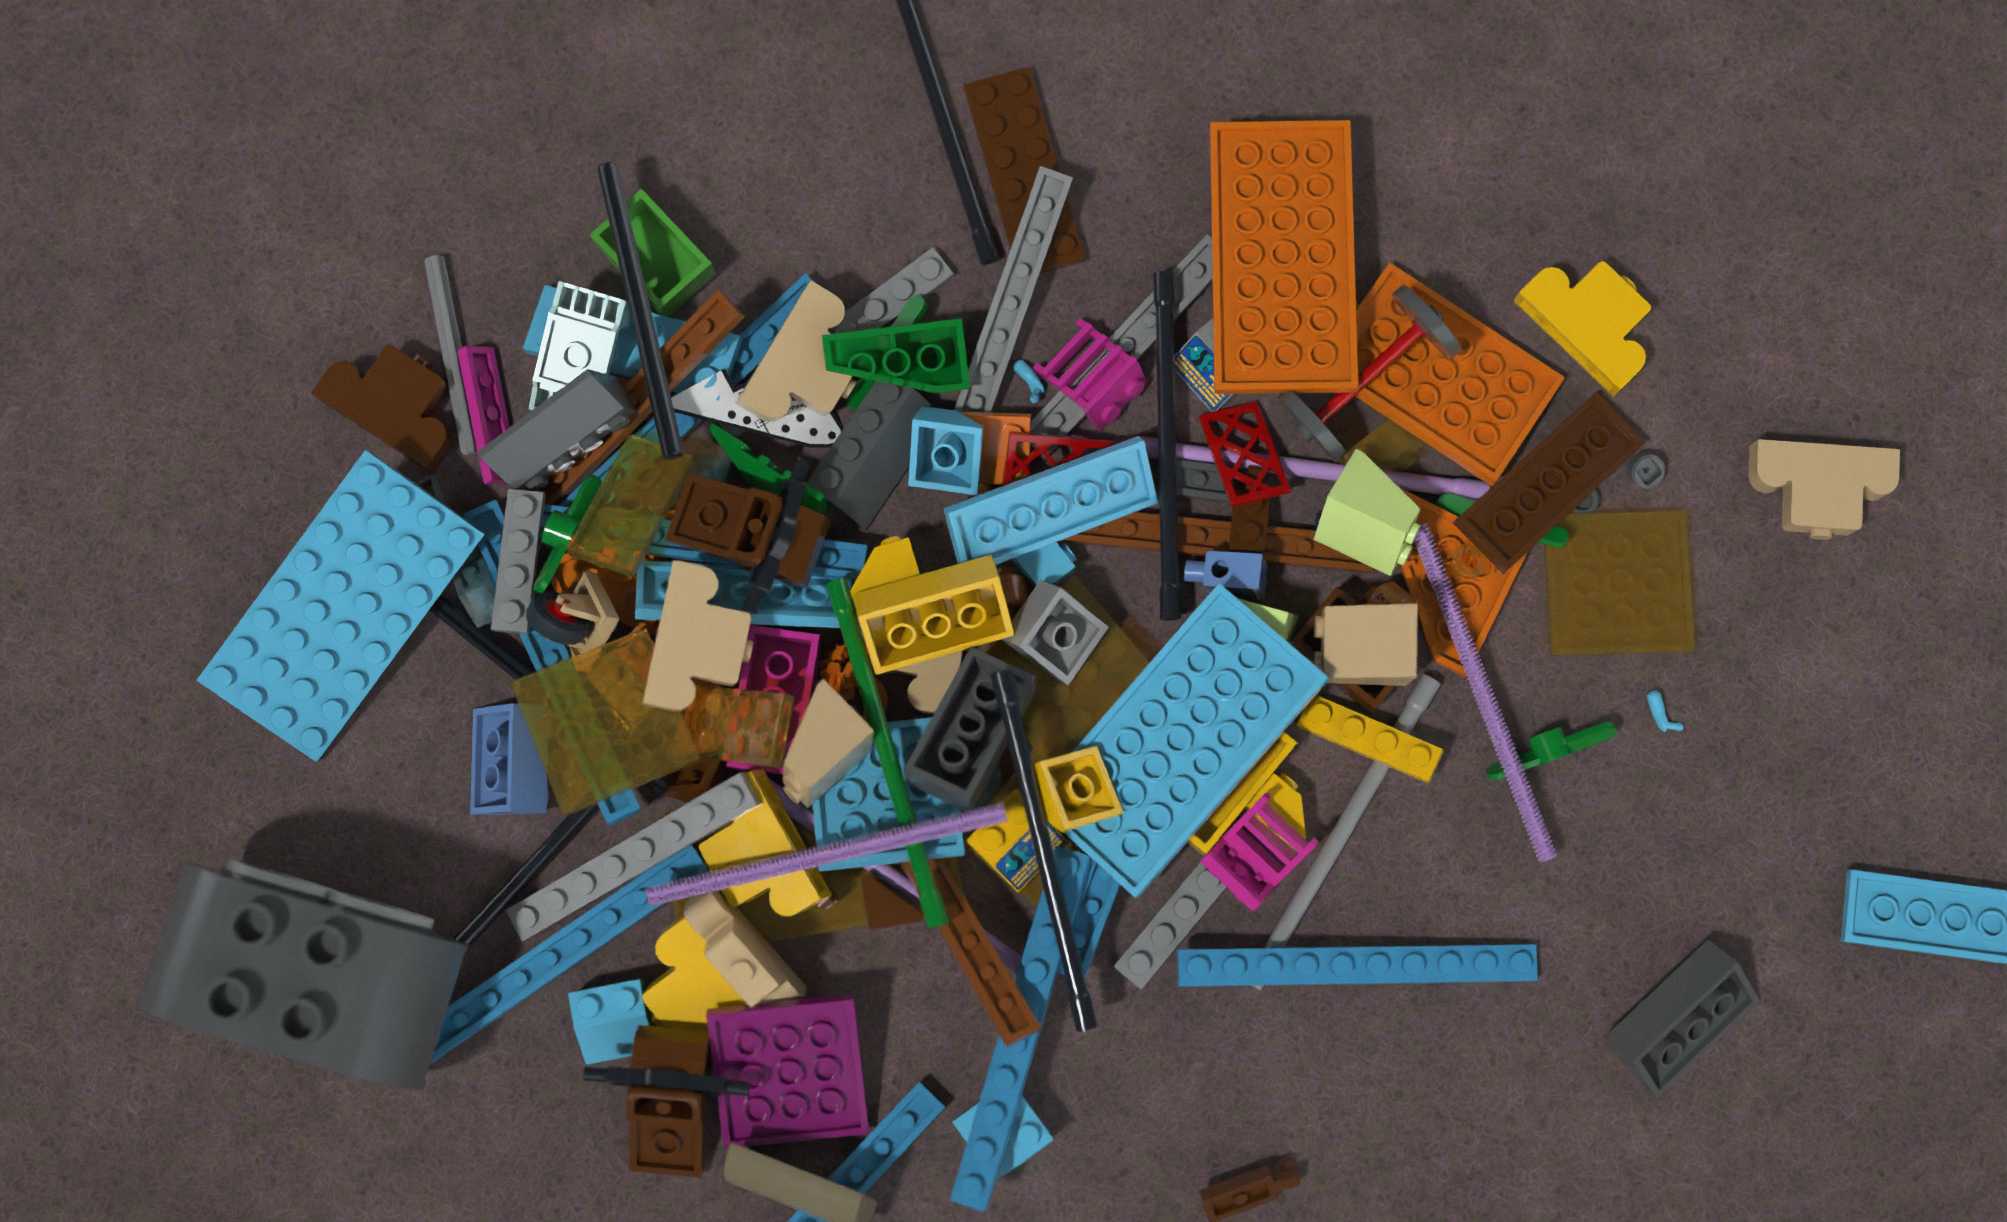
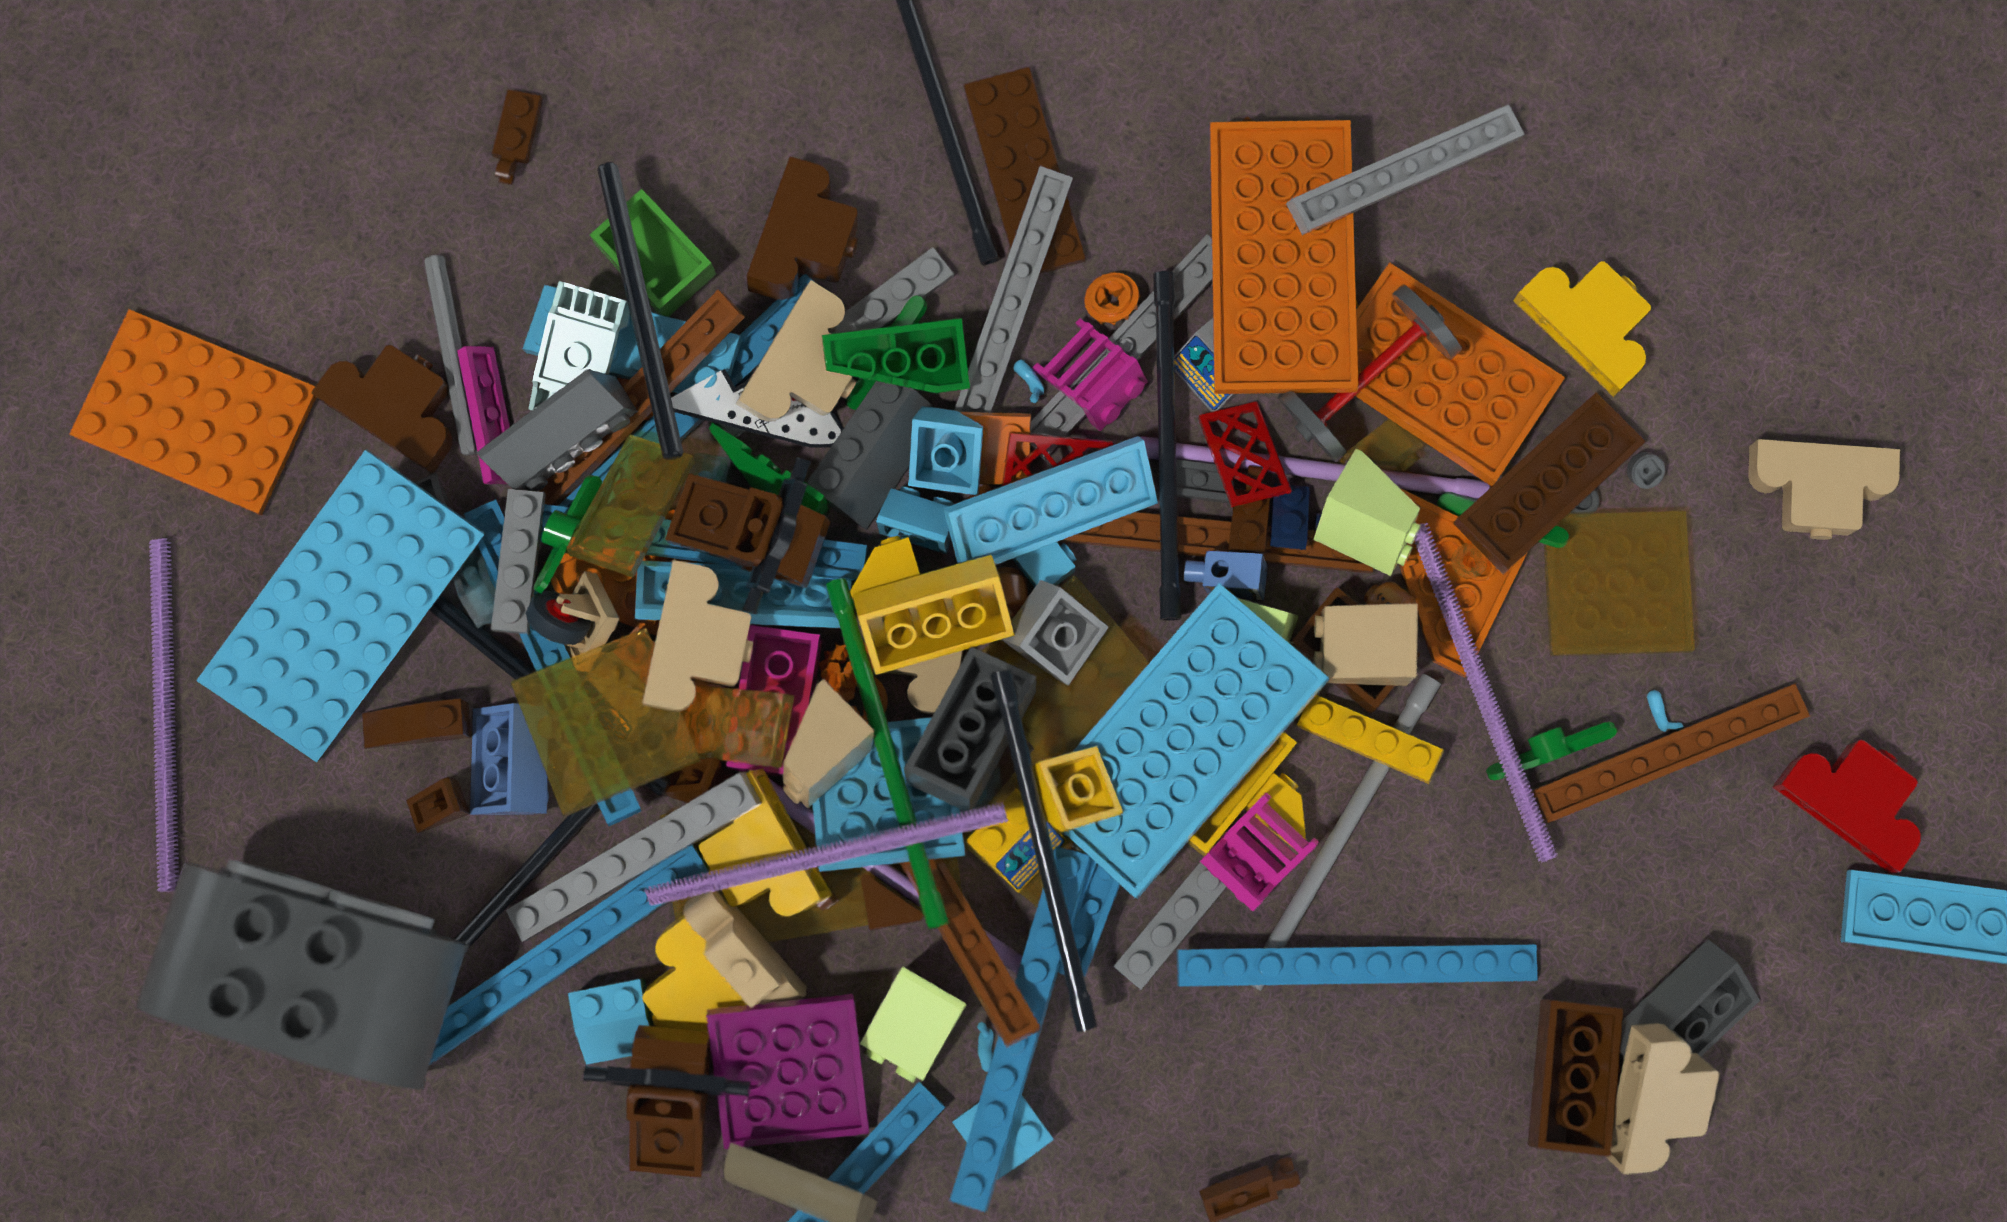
(163, 715): none -> lavender axle
(194, 412): none -> orange plate
(417, 724): none -> reddish brown slope
(437, 804): none -> reddish brown slope
(515, 133): none -> reddish brown plate
(802, 233): none -> reddish brown brick
(912, 1025): none -> yellowish green slope
(915, 517): none -> medium azure slope
(985, 1045): none -> medium azure piece
(1119, 286): none -> orange gear
(1290, 518): none -> dark blue plate
(1404, 169): none -> light grey plate
(1575, 1078): none -> reddish brown slope
(1659, 1098): none -> tan brick
(1670, 753): none -> dark orange plate
(1857, 800): none -> red brick

